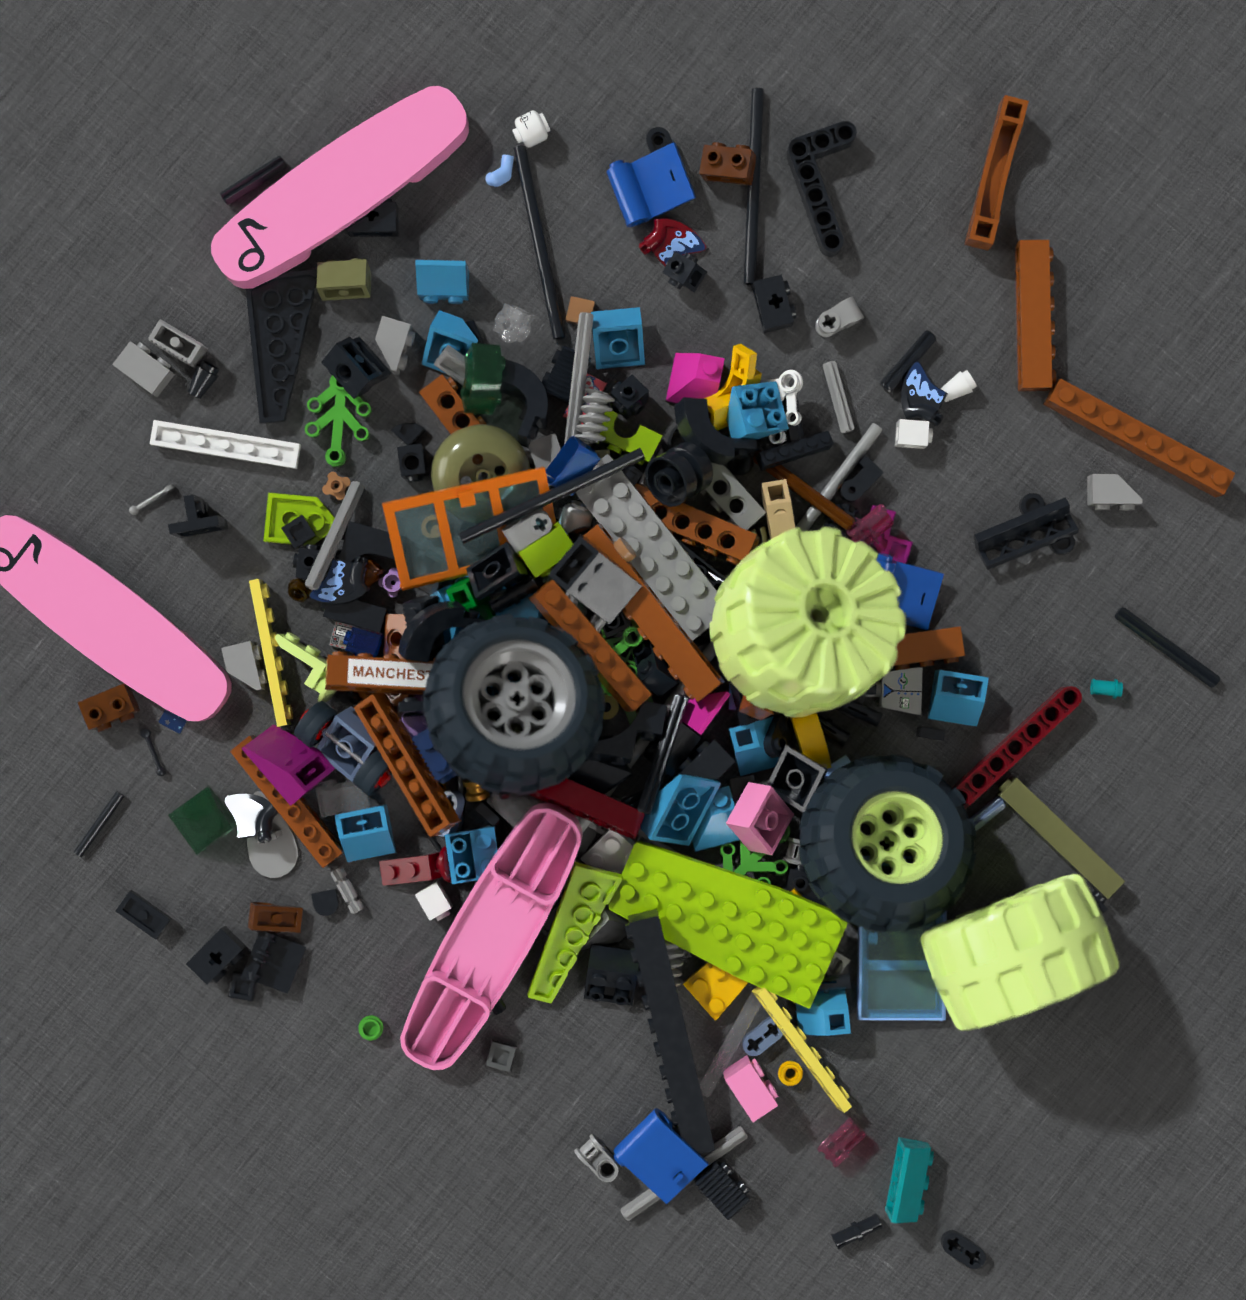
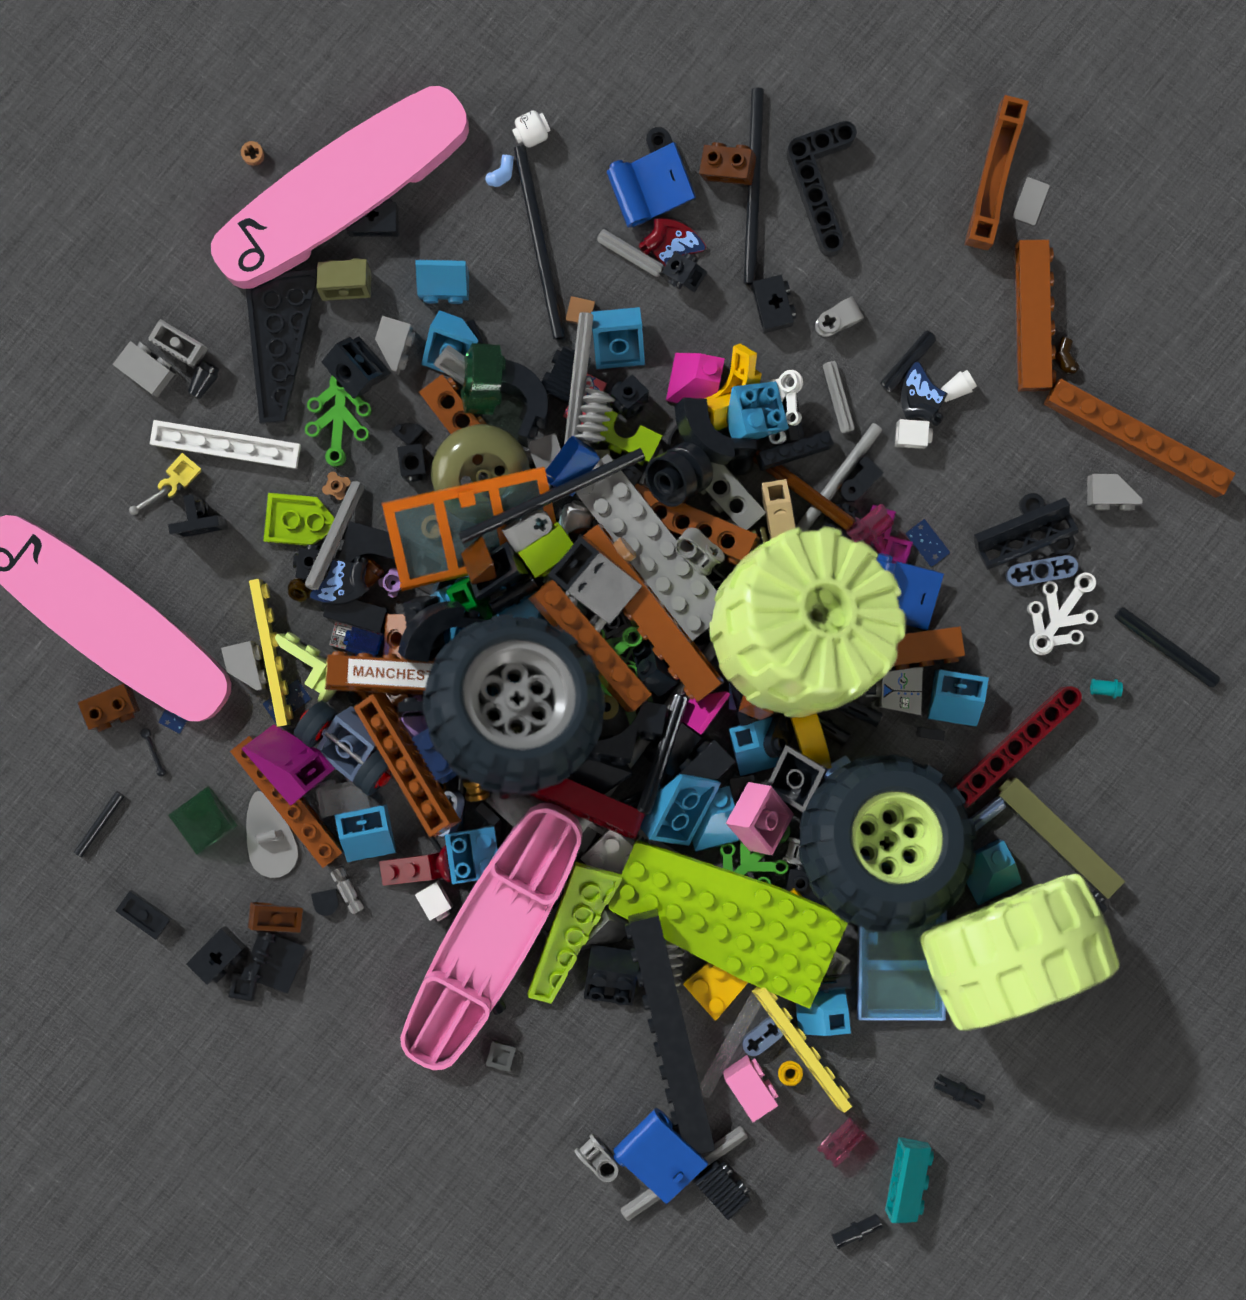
(181, 473): none -> light yellow plate
(245, 149): none -> medium nougat bush
(252, 815): arm -> none
(253, 180): black axle -> none
(296, 698): none -> dark blue sticker
(298, 531): black tile -> none
(371, 1027): bright green plate -> none
(478, 562): none -> reddish brown slope
(513, 323): clear brick -> none
(630, 253): none -> light grey axle
(699, 552): none -> light grey piece
(927, 543): none -> dark blue sticker
(959, 1091): none -> black pin
(959, 1254): black beam -> none
(993, 872): none -> dark azure slope
(1031, 201): none -> light grey sticker
(1047, 562): none -> sand blue beam
(1060, 616): none -> white plant
(1064, 357): none -> dark brown arm

